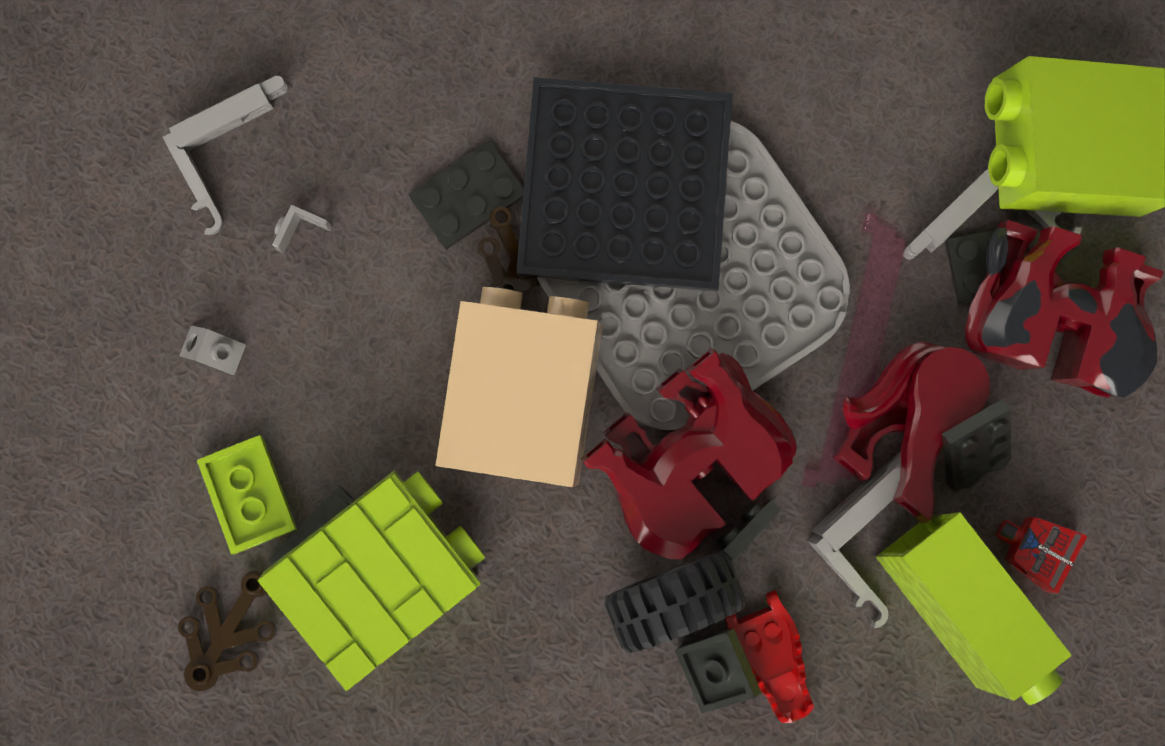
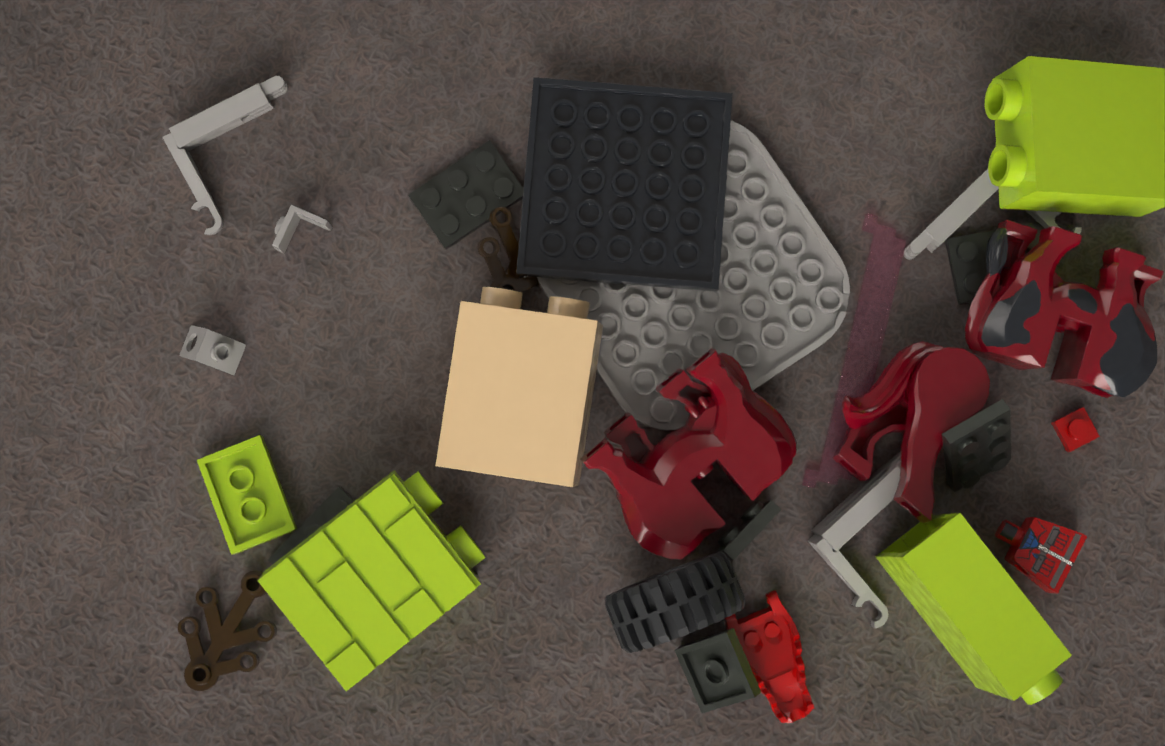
(1075, 429): none -> red plate

